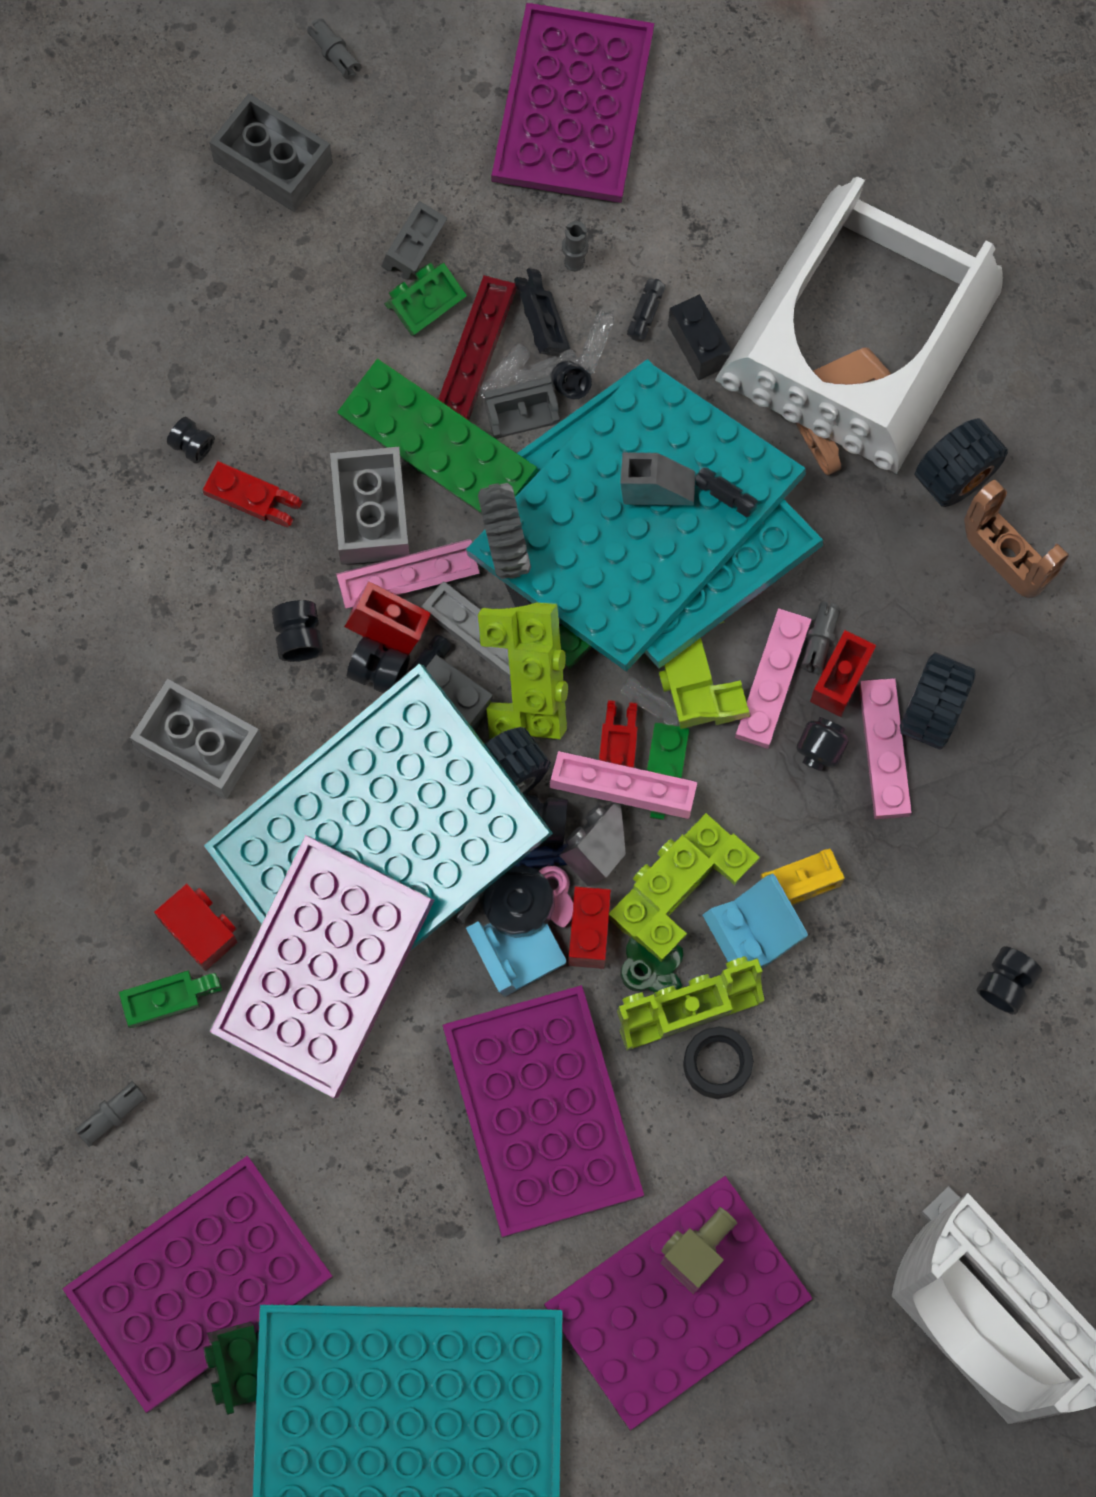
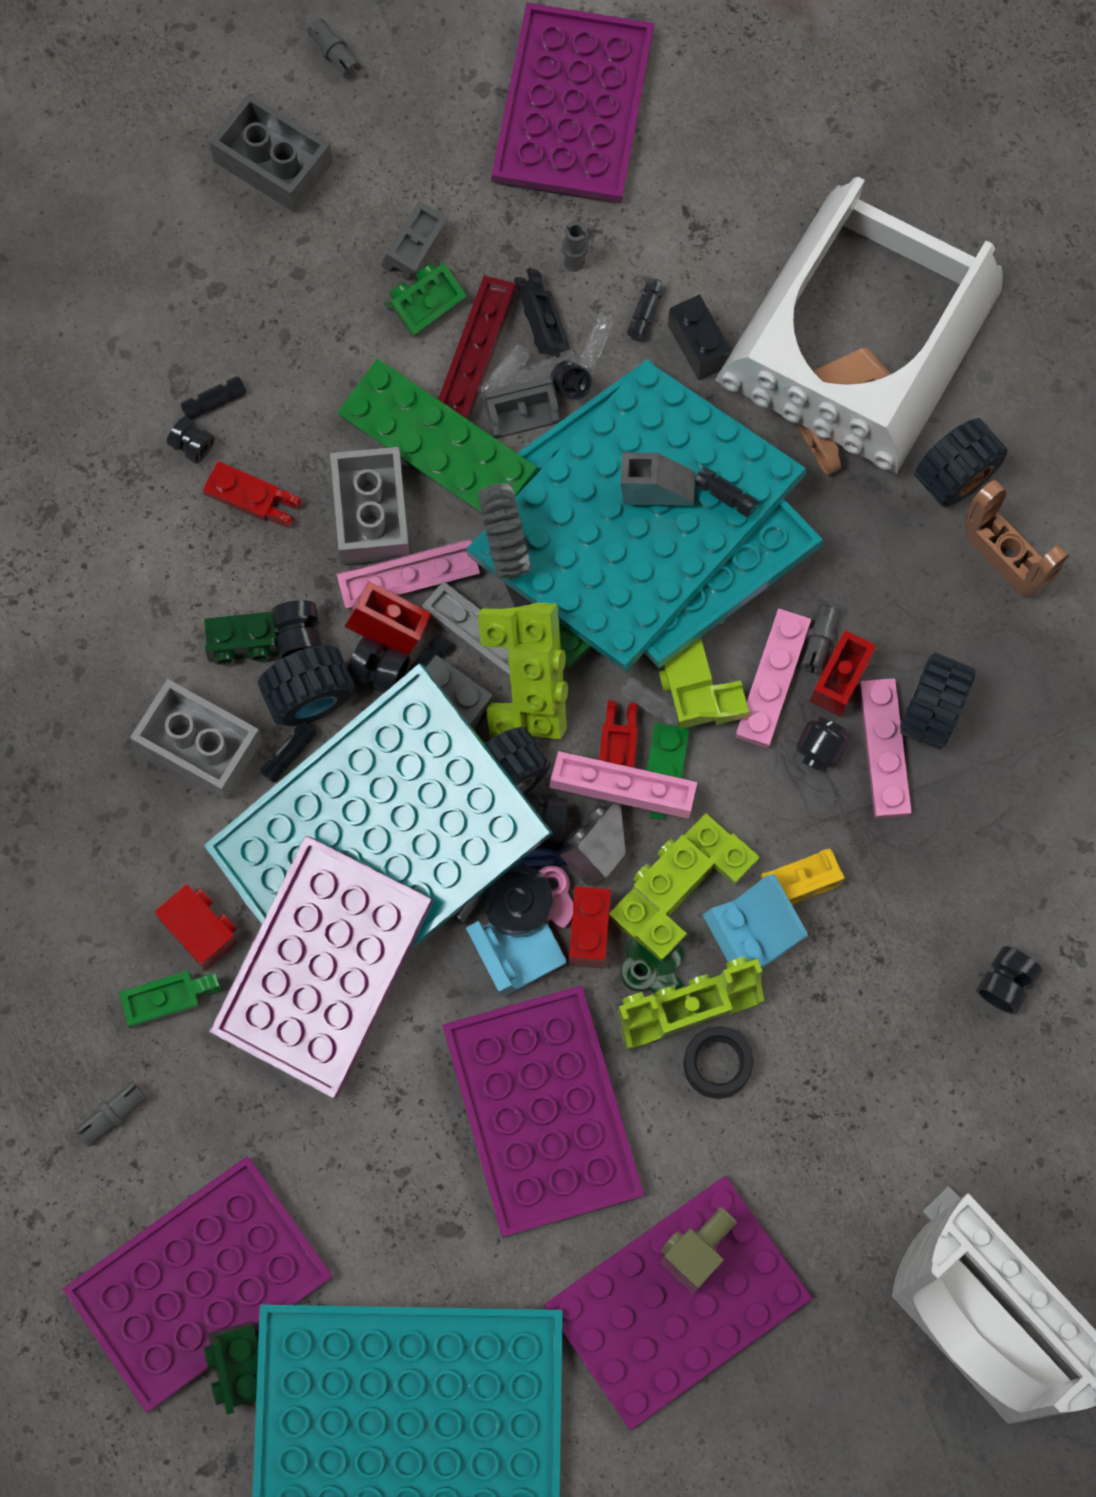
(213, 398): none -> black axle
(240, 638): none -> dark green bracket
(288, 751): none -> black axle
(306, 685): none -> black wheel

